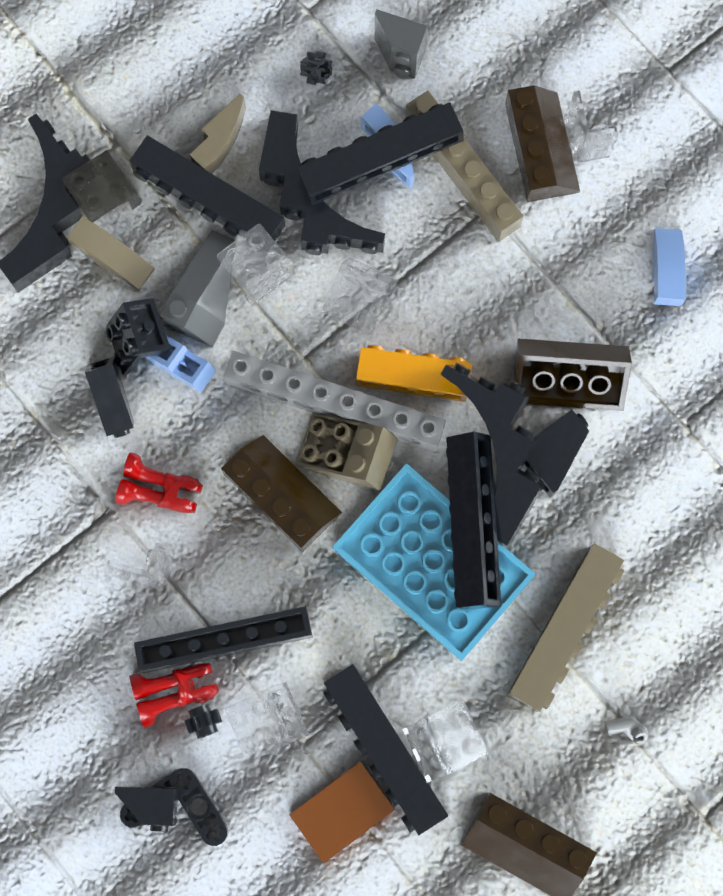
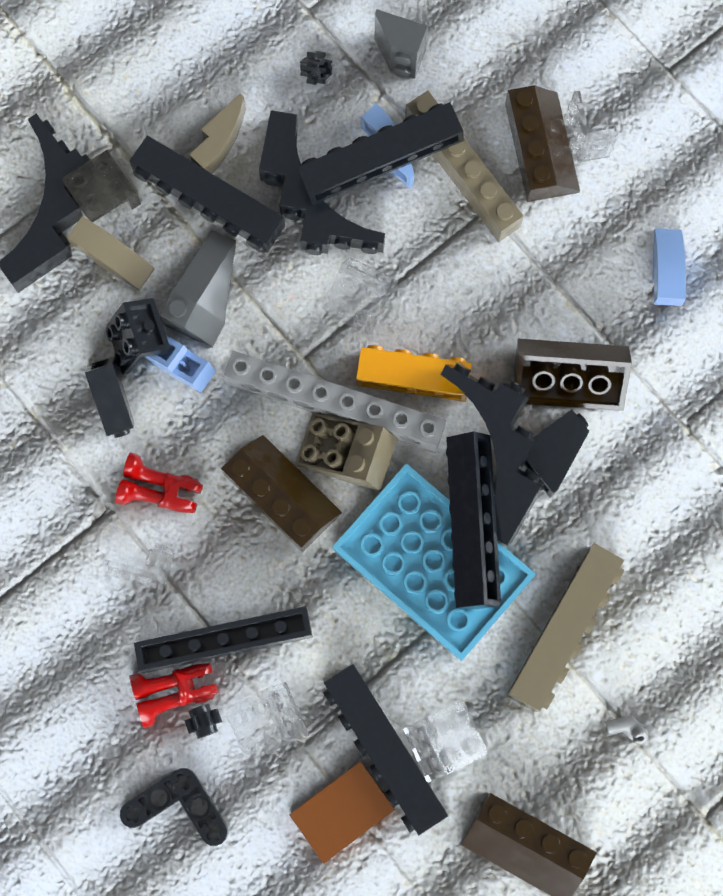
(151, 805): black slope -> none
(256, 264): clear bracket -> none

